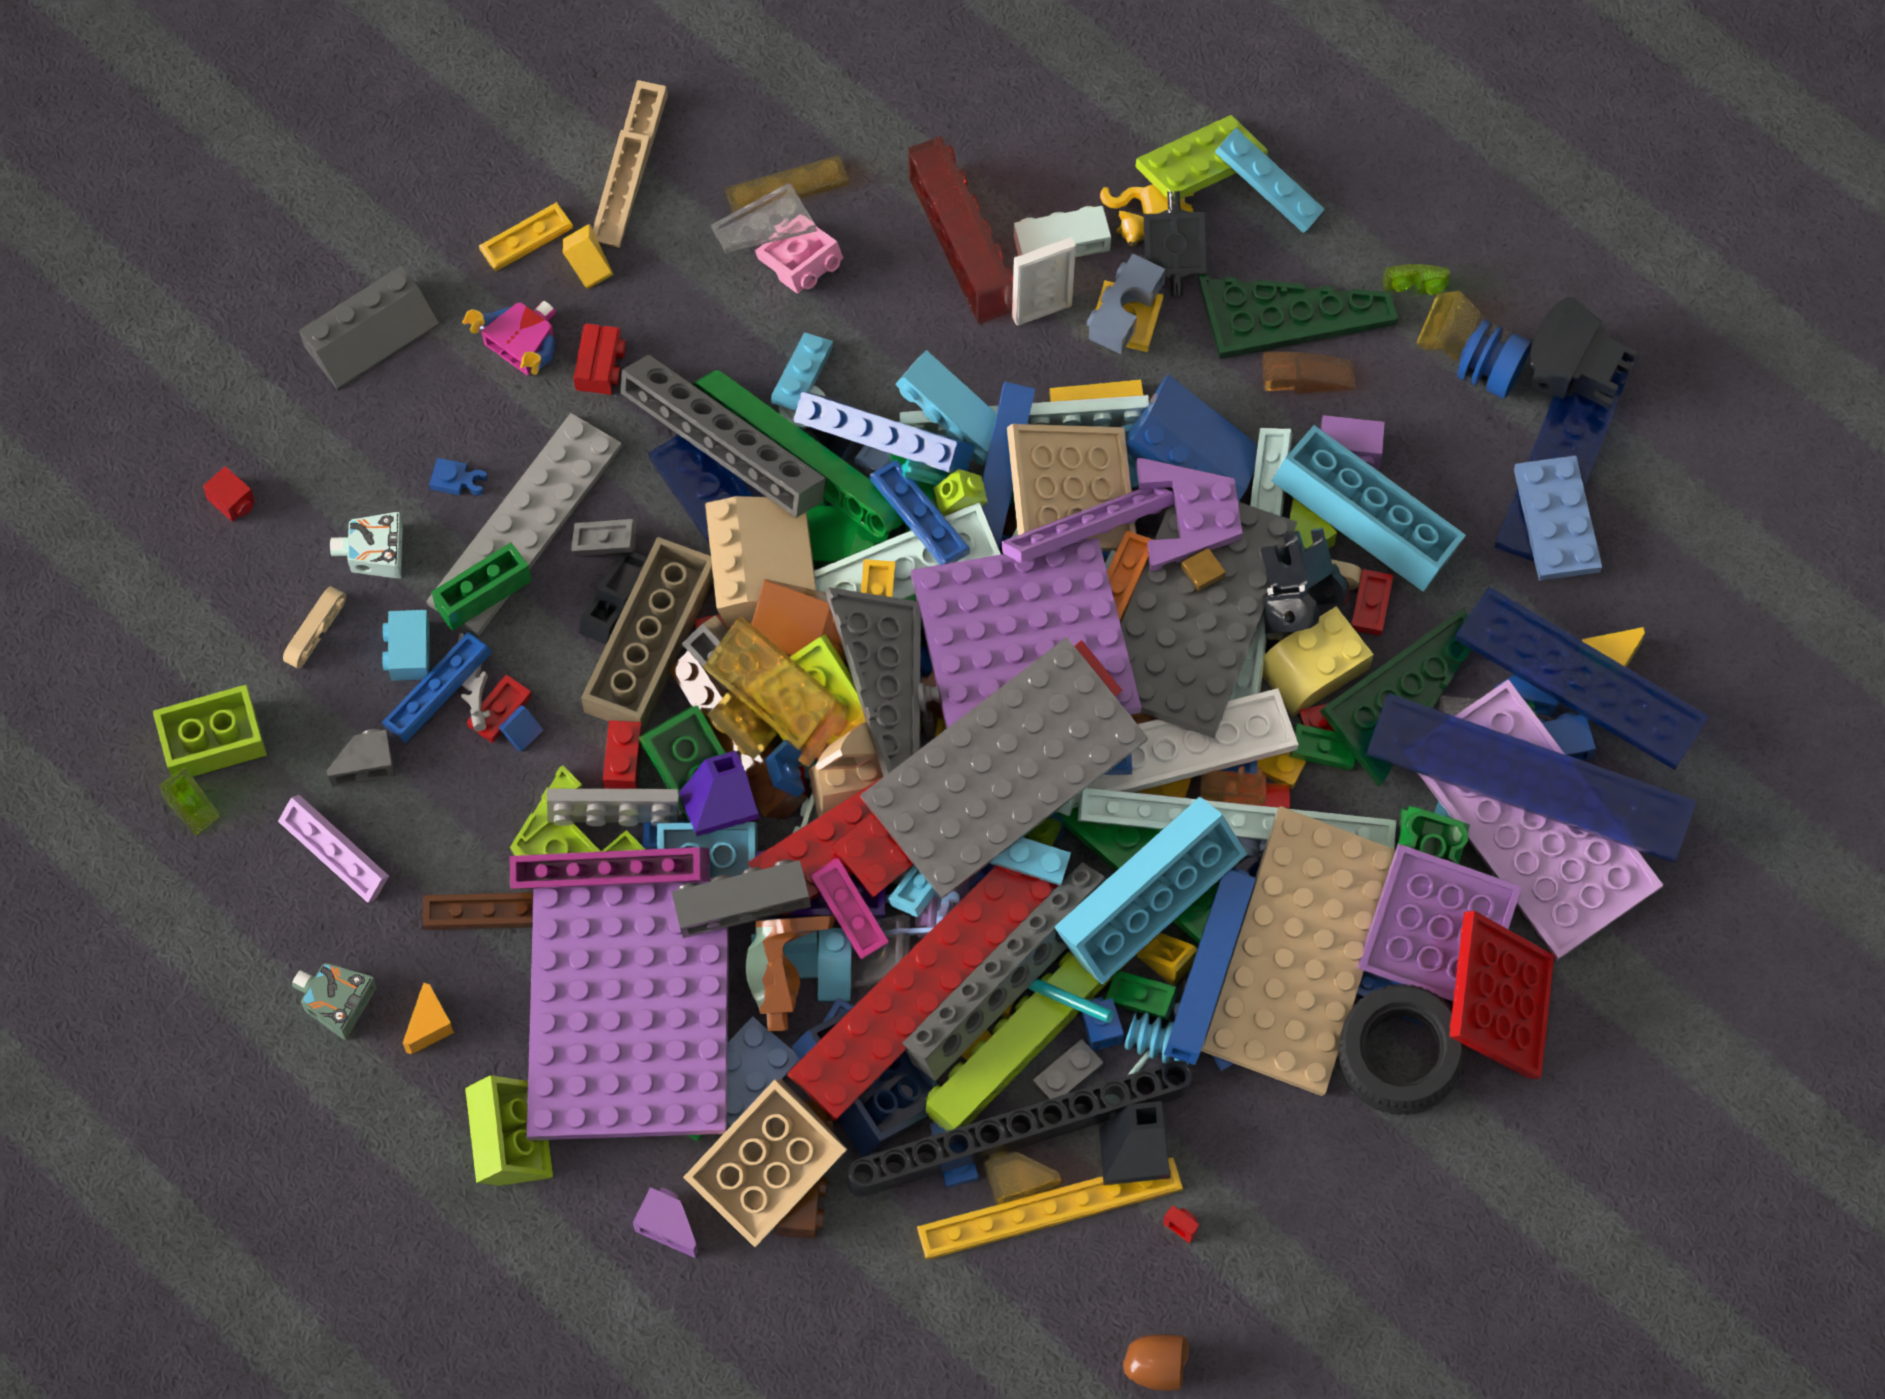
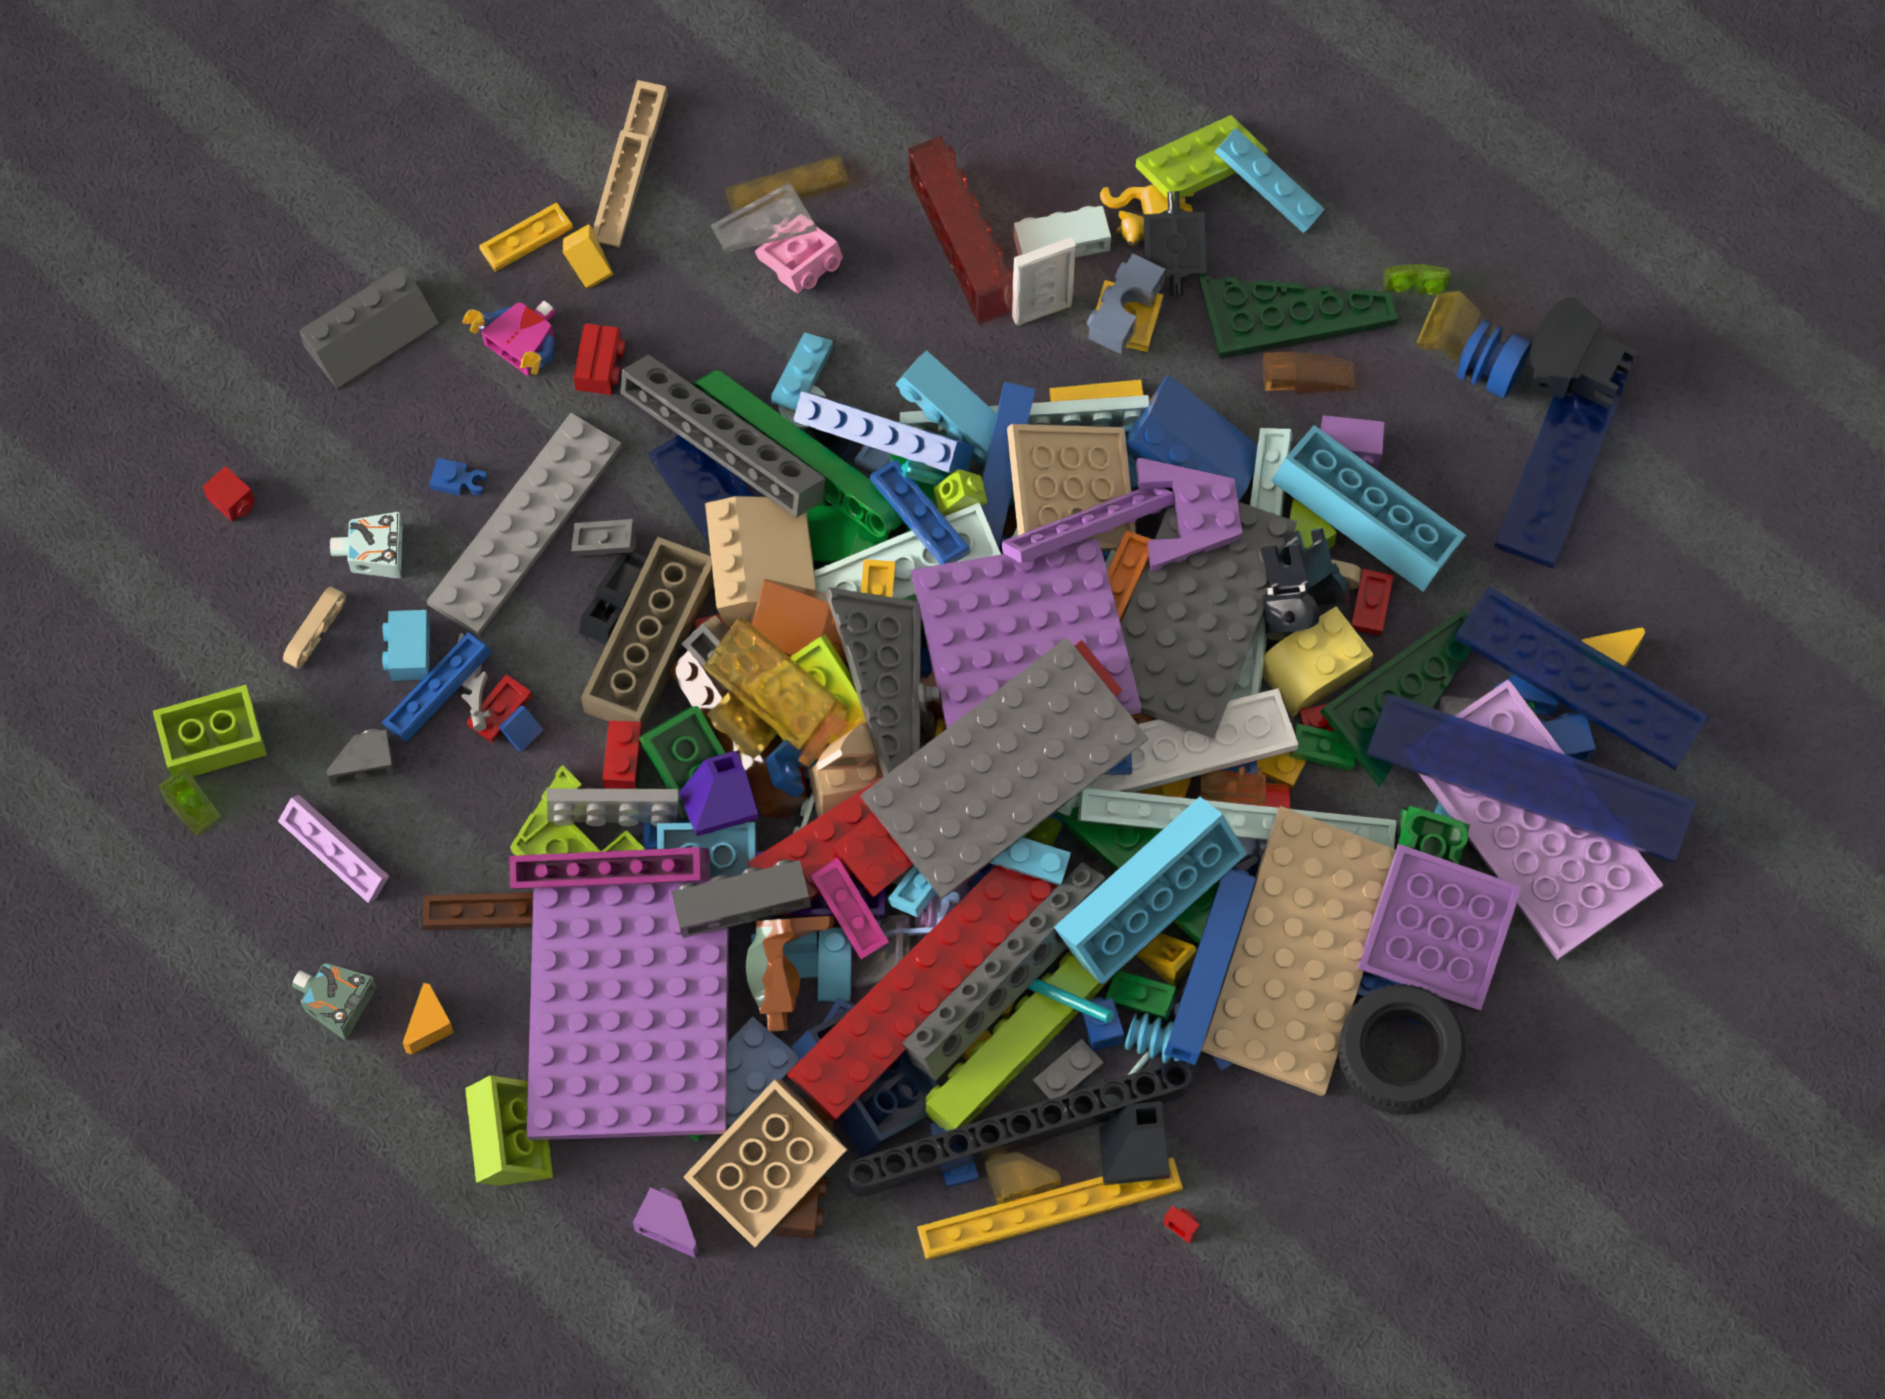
(481, 586): green brick -> none
(1157, 1361): dark orange piece -> none
(1203, 569): pearl gold tile -> none
(1502, 995): red plate -> none
(1557, 518): medium blue plate -> none

